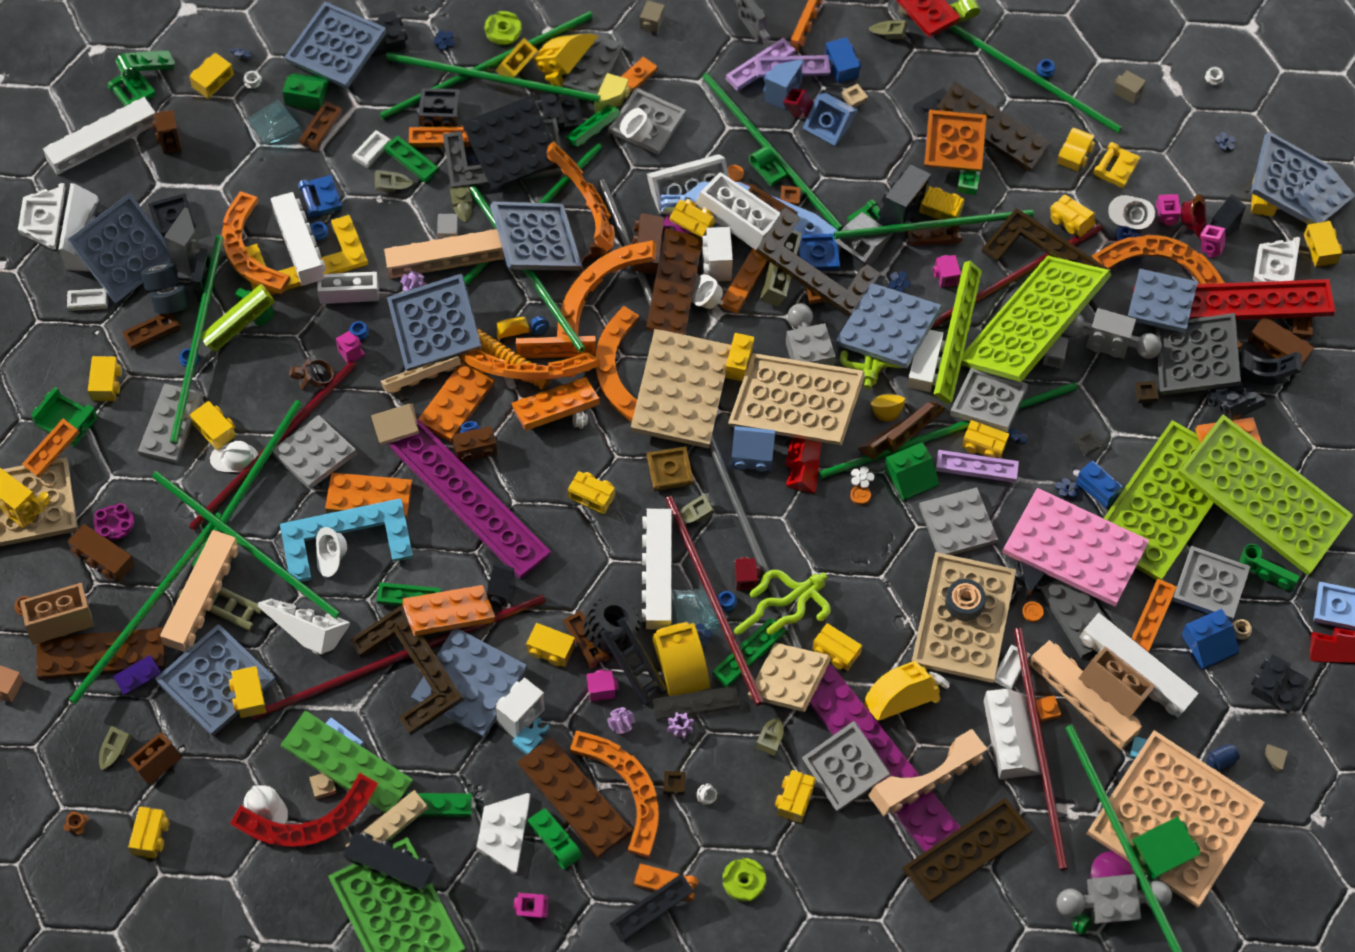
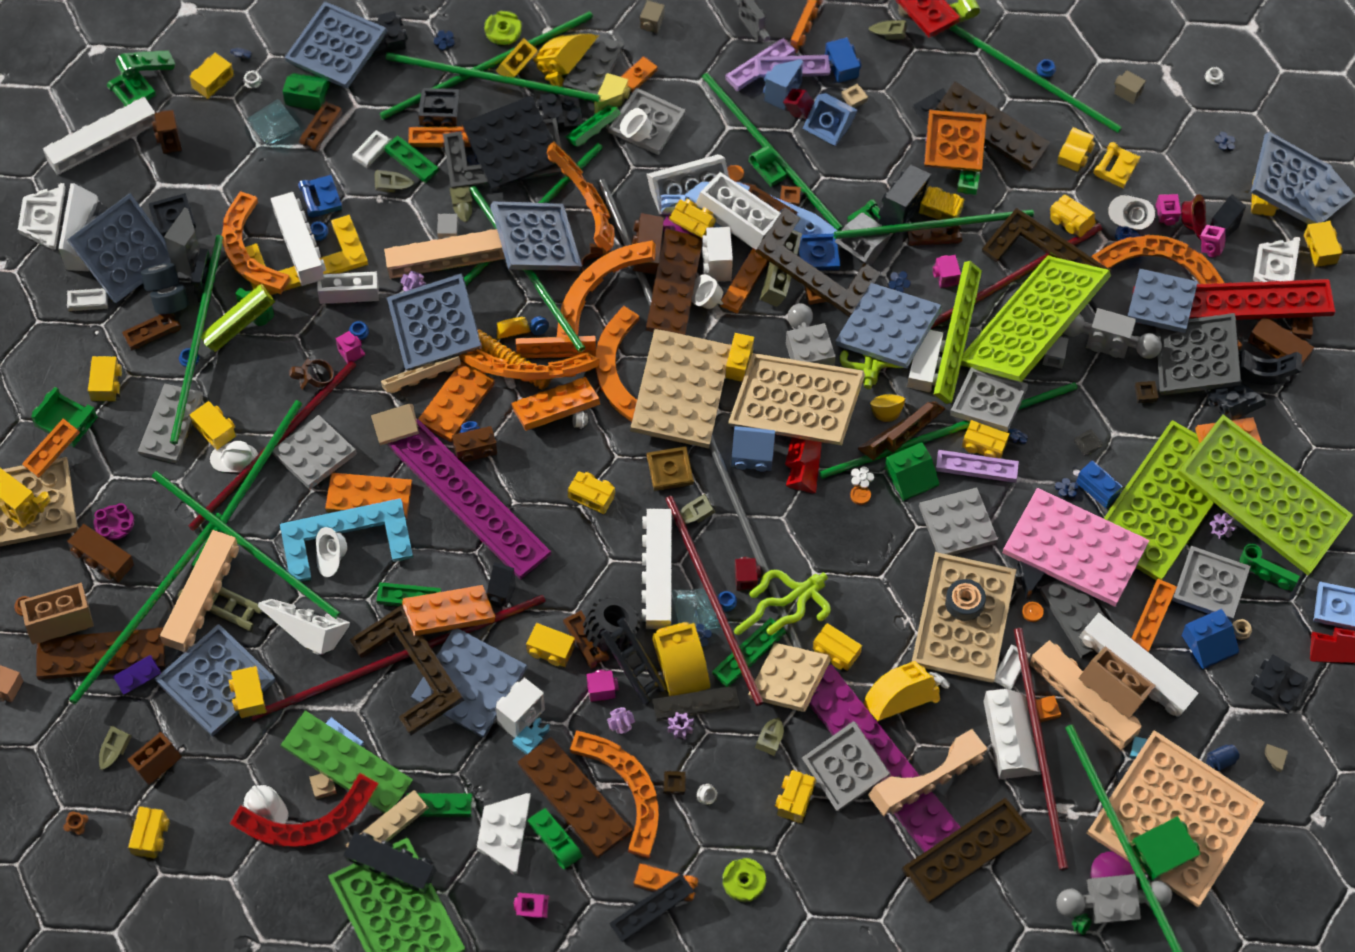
(1227, 521): none -> lavender gear

